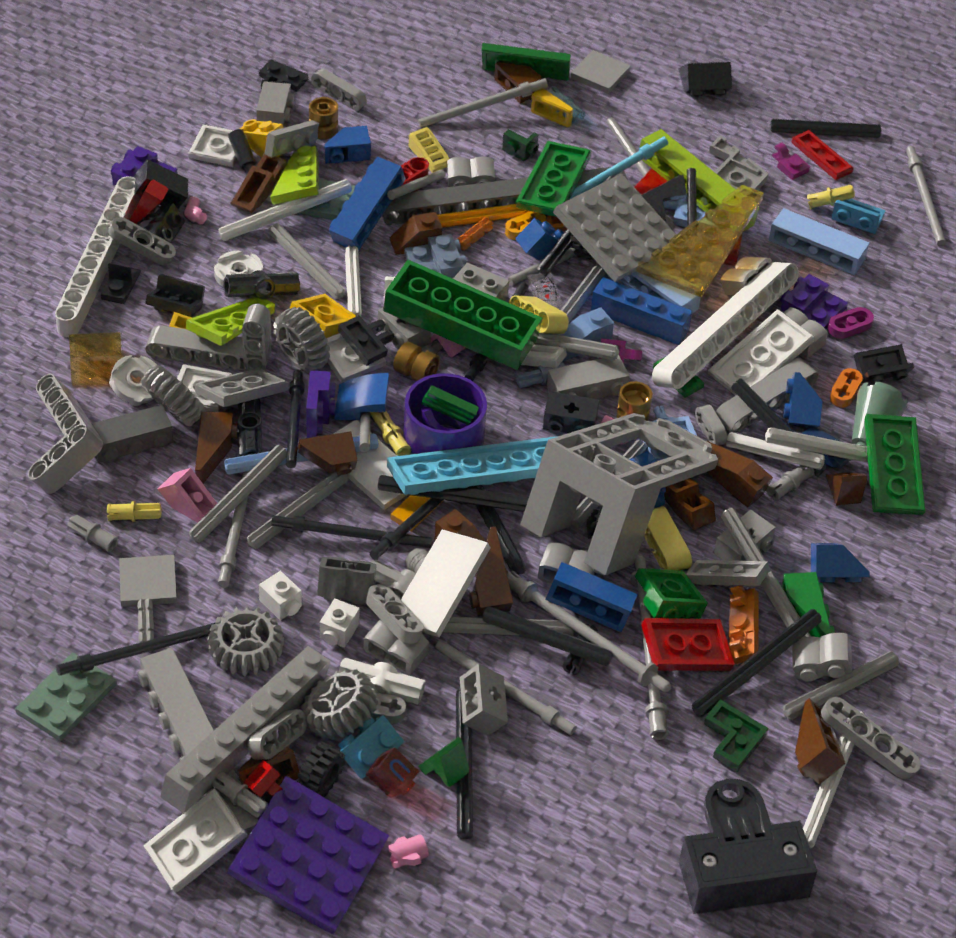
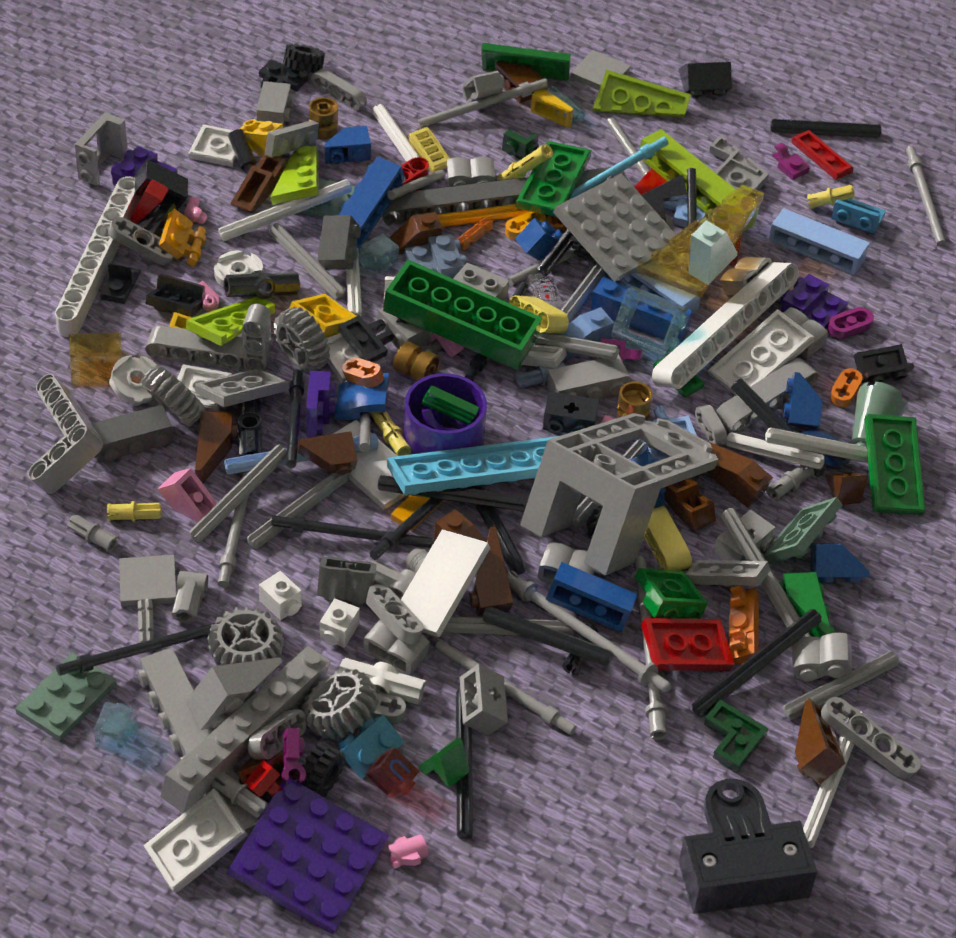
(110, 141): none -> light grey window
(115, 726): none -> clear light blue brick
(177, 233): none -> light orange plate
(189, 592): none -> light grey piece
(211, 298): none -> bright pink arm
(227, 689): none -> light grey slope
(292, 748): none -> magenta plate
(303, 58): none -> black tyre
(338, 242): none -> dark grey brick
(362, 372): none -> orange beam
(379, 254): none -> clear light blue brick
(394, 132): none -> white axle
(483, 86): none -> light grey brick
(519, 169): none -> light yellow pin
(626, 313): none -> clear light blue window
(634, 96): none -> lime wing
(709, 252): none -> light aqua slope
(802, 531): none -> sand green plate

